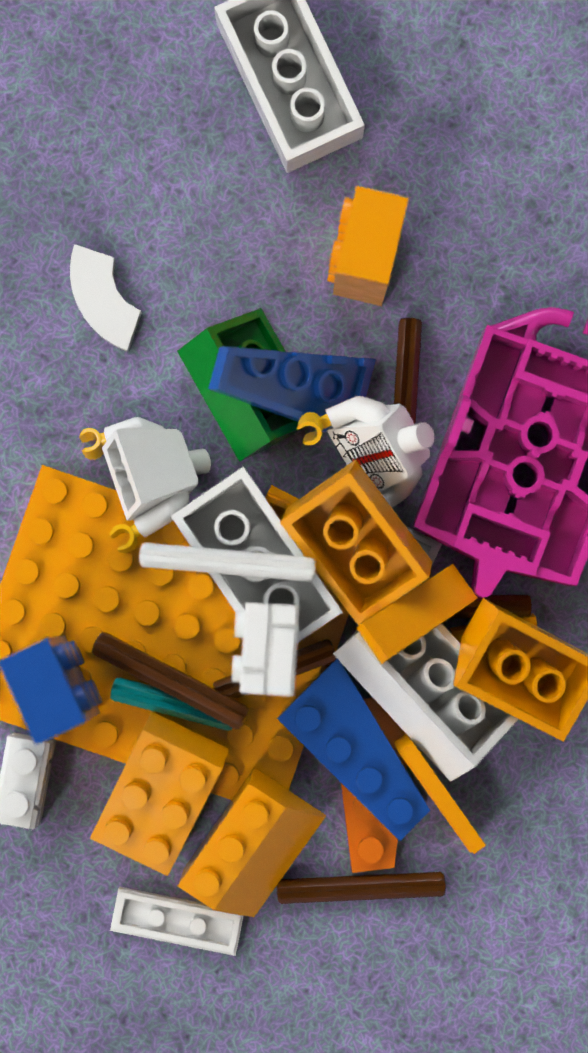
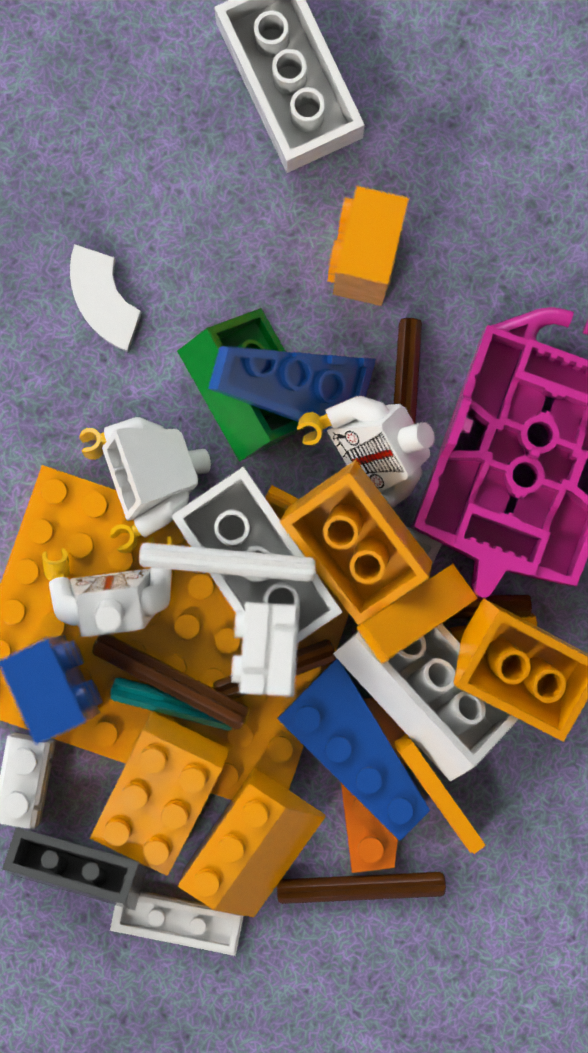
(75, 868): none -> dark grey brick
(110, 600): none -> white torso

